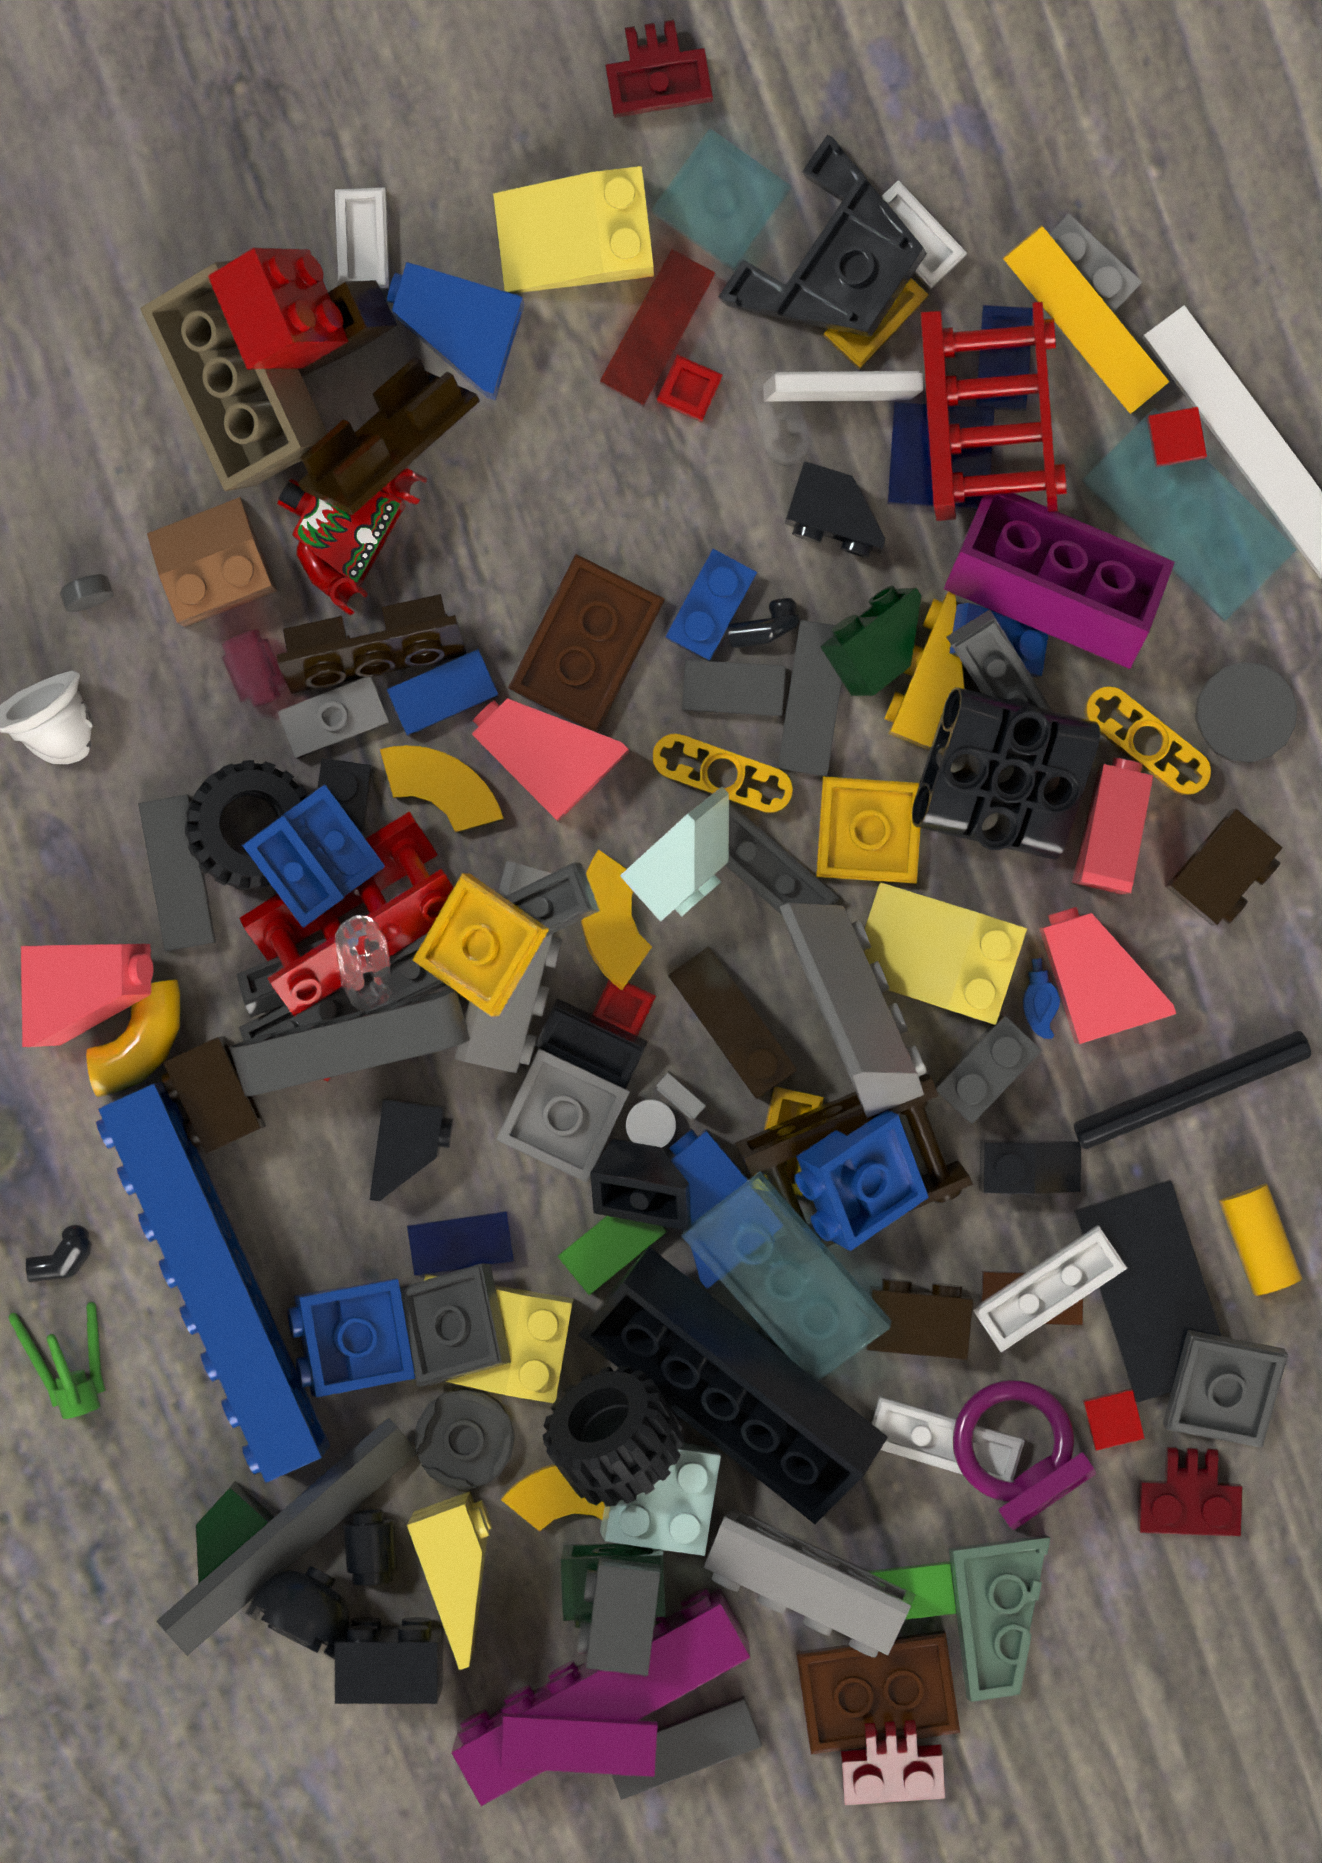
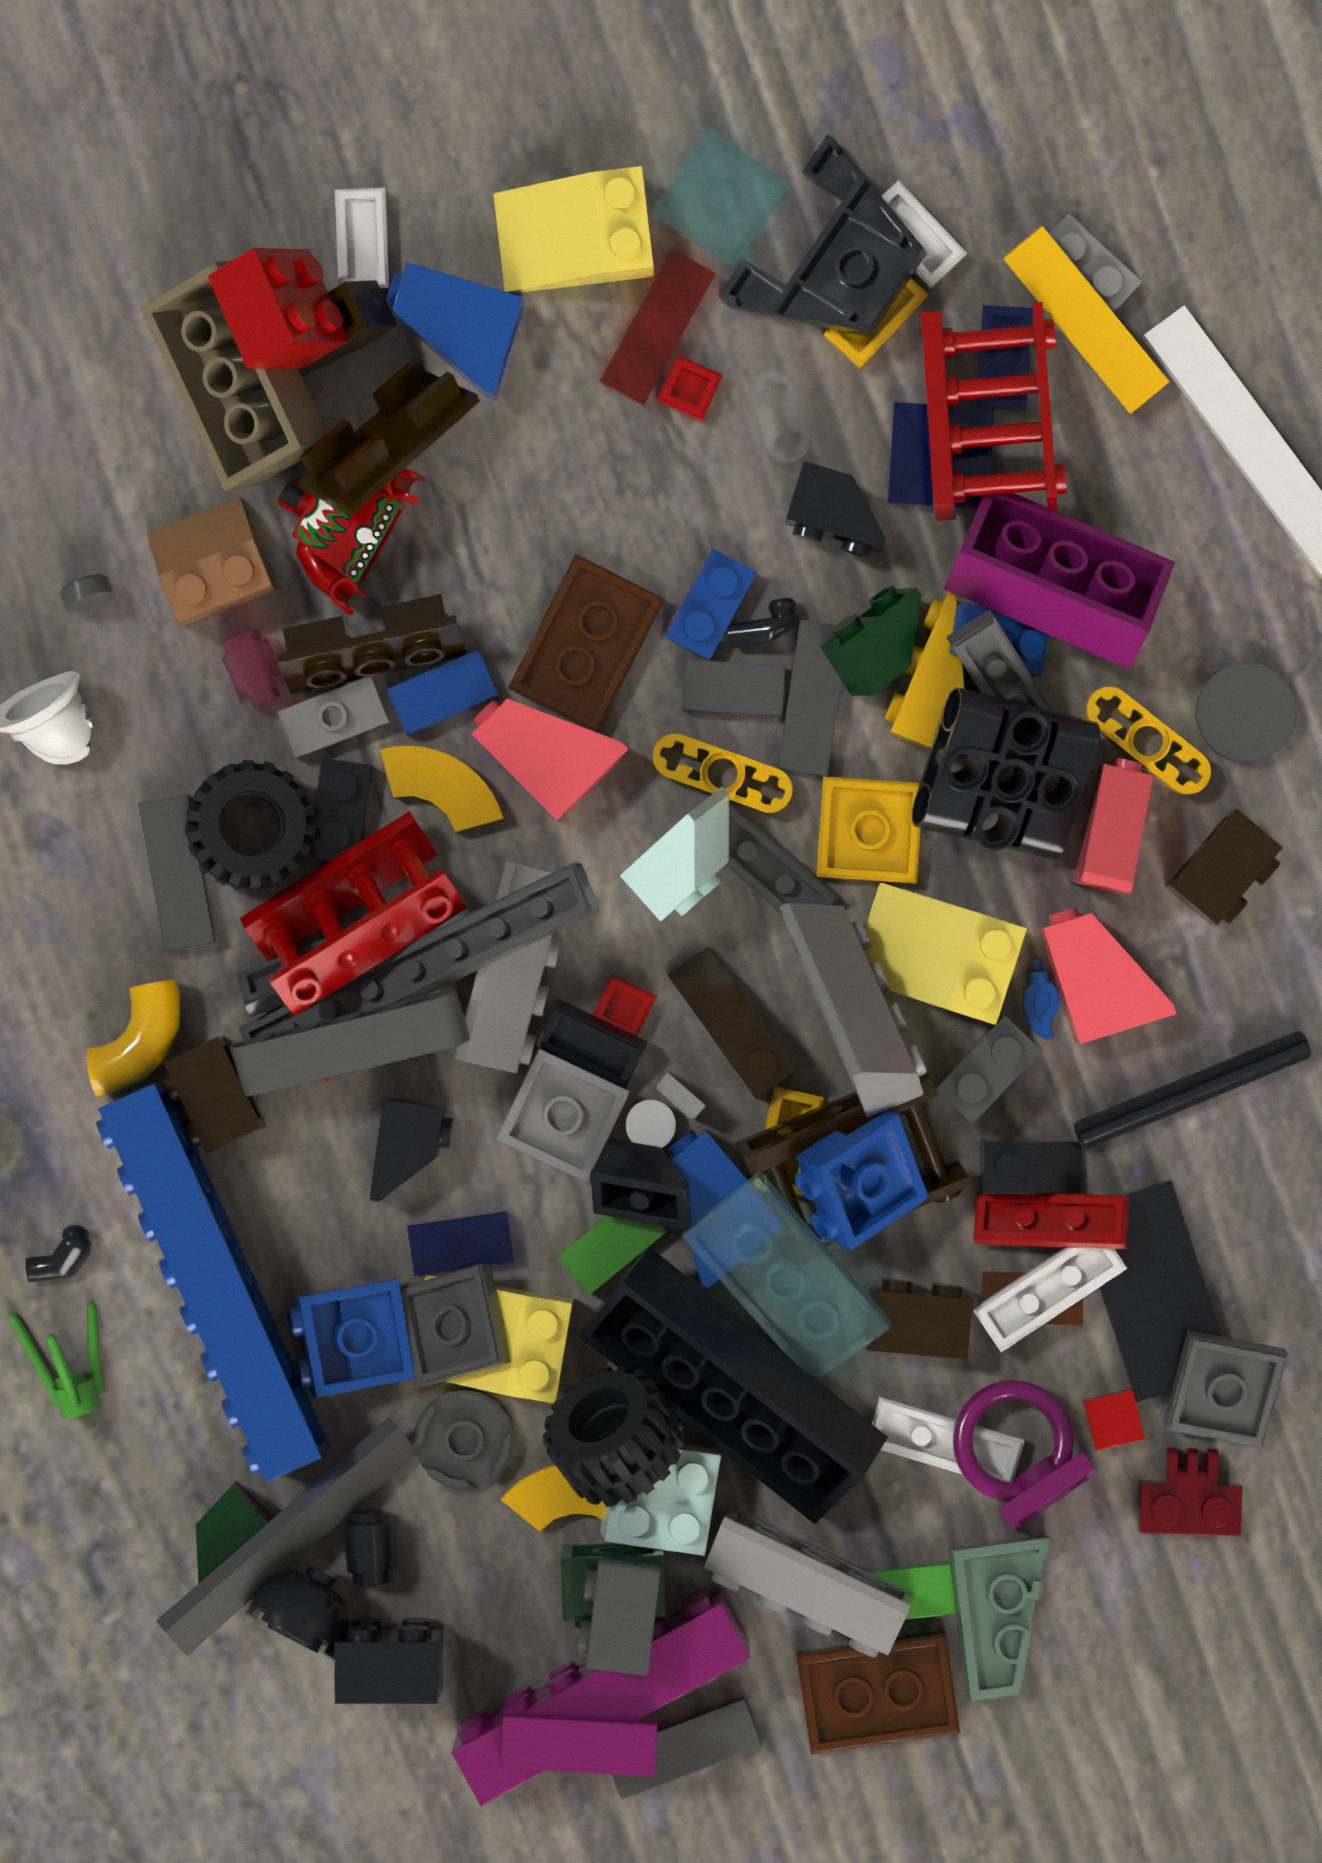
(79, 987): coral slope -> none
(313, 855): blue slope -> none
(373, 961): clear beam -> none
(452, 1551): light yellow slope -> none
(480, 944): yellow tile -> none
(612, 931): yellow tile -> none
(657, 74): dark red hinge -> none
(843, 386): white tile -> none
(892, 1768): hinge -> none
(1051, 1220): none -> red tile
(1176, 437): red tile -> none
(1192, 518): clear light blue tile -> none
(1260, 1240): yellow brick -> none

